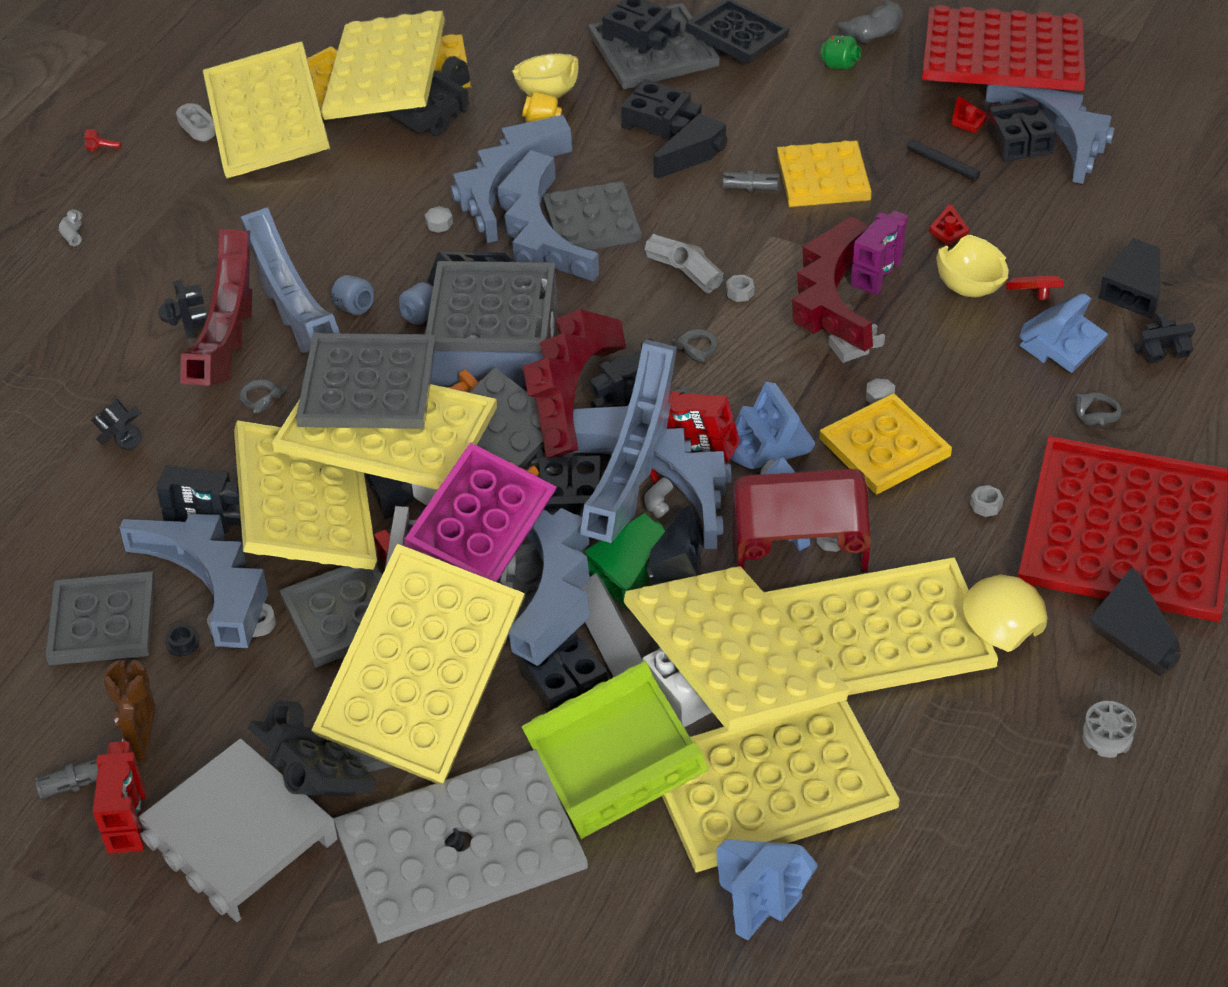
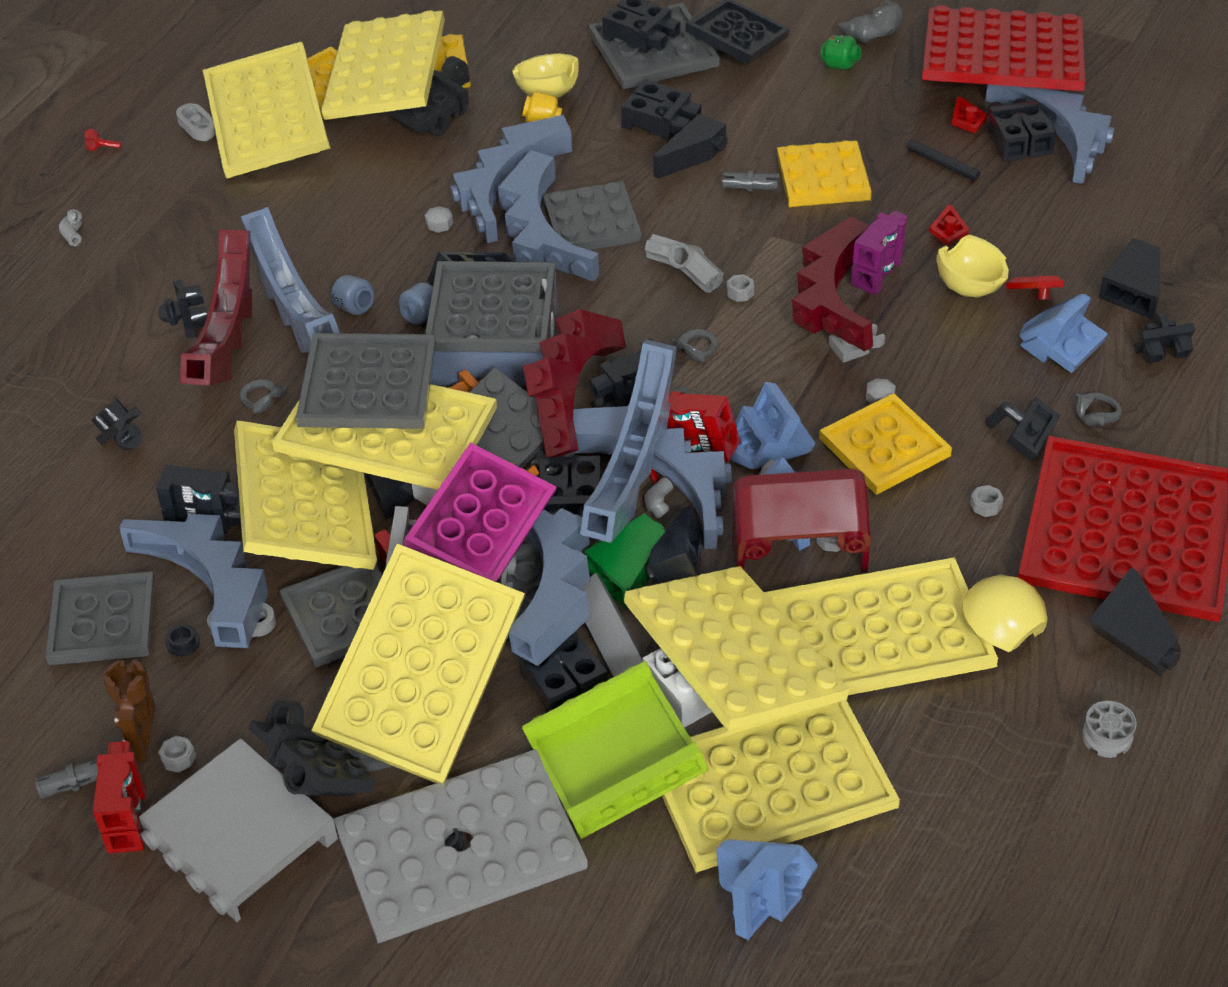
(177, 754): none -> light grey tile
(1031, 428): none -> black plate

